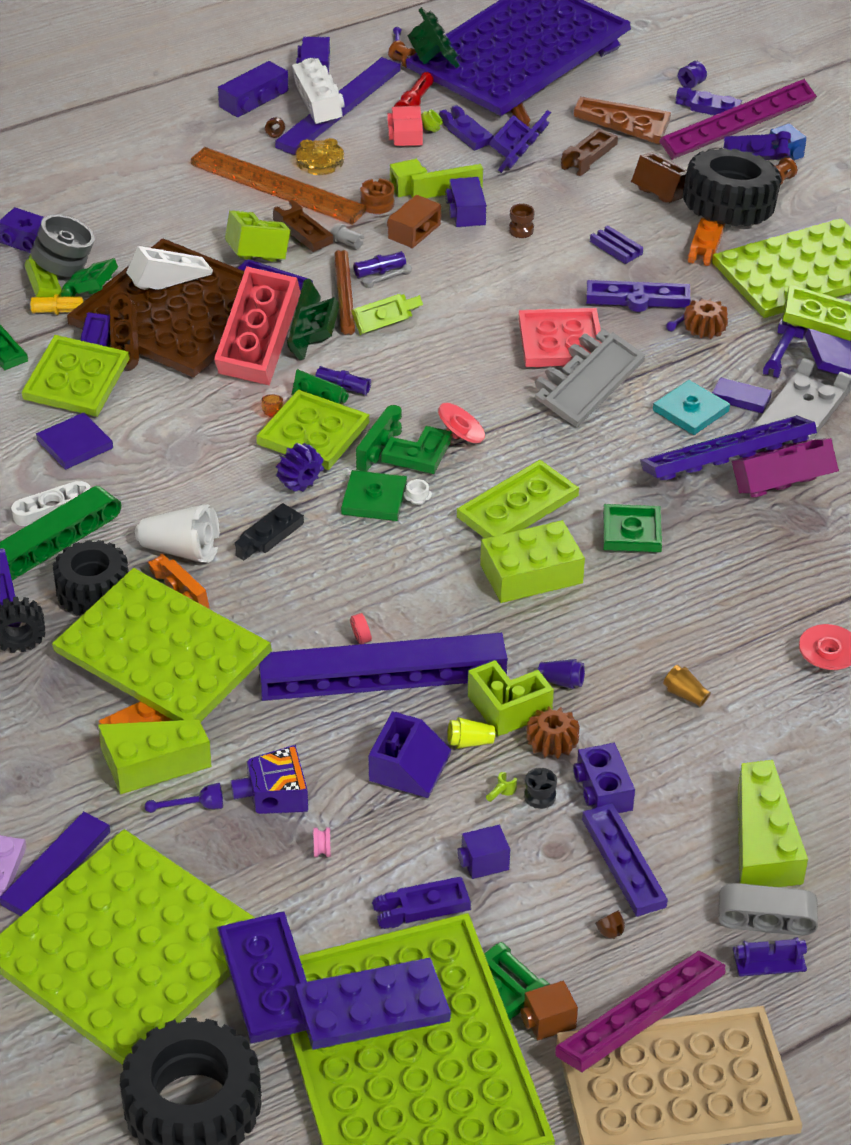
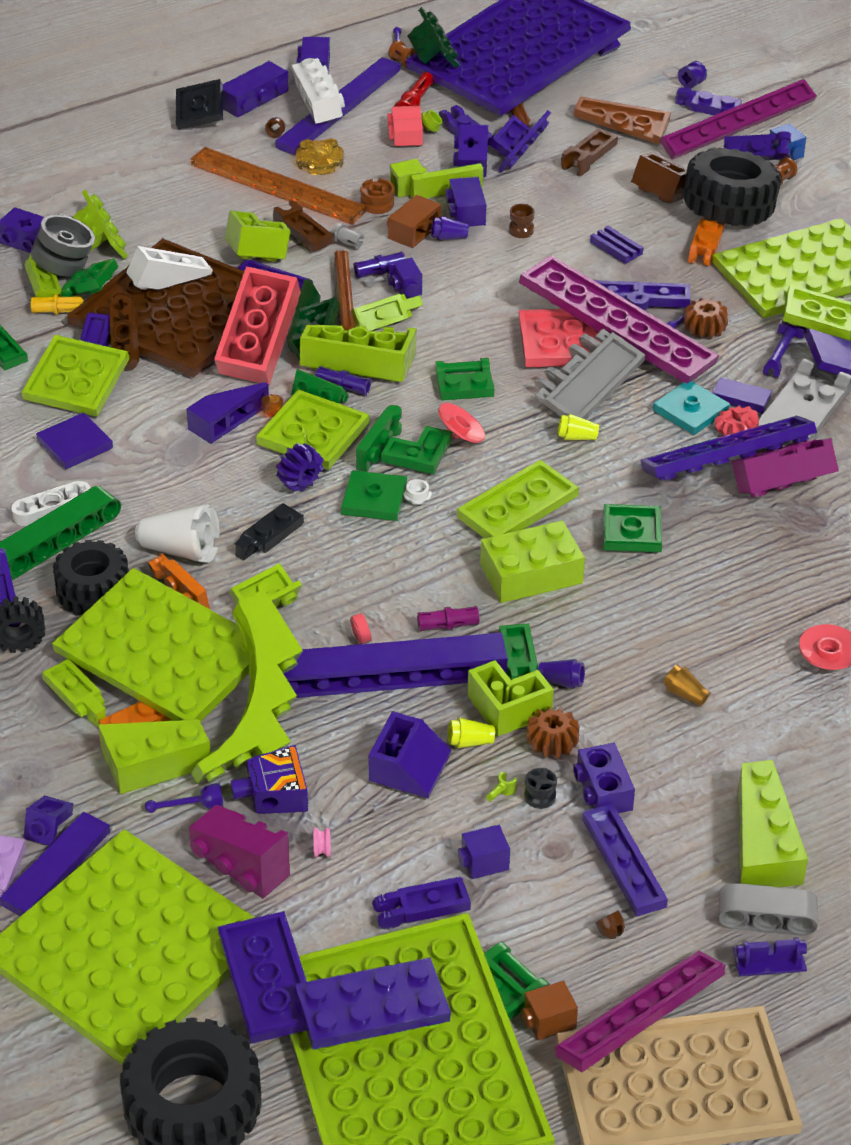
(44, 818): none -> dark purple bracket
(76, 690): none -> lime hinge
(100, 224): none -> lime bracket
(199, 104): none -> black tile
(224, 411): none -> dark purple slope
(242, 849): none -> magenta wedge
(270, 654): none -> lime arch
(274, 581): none -> lime bracket
(359, 351): none -> lime wedge
(405, 277): none -> dark purple brick
(446, 229): none -> dark purple cone
(448, 618): none -> magenta pin
(467, 384): none -> green plate
(471, 146): none -> dark purple brick
(519, 649): none -> green hinge
(577, 428): none -> neon yellow cone
(608, 311): none -> magenta plate
(728, 422): none -> coral gear

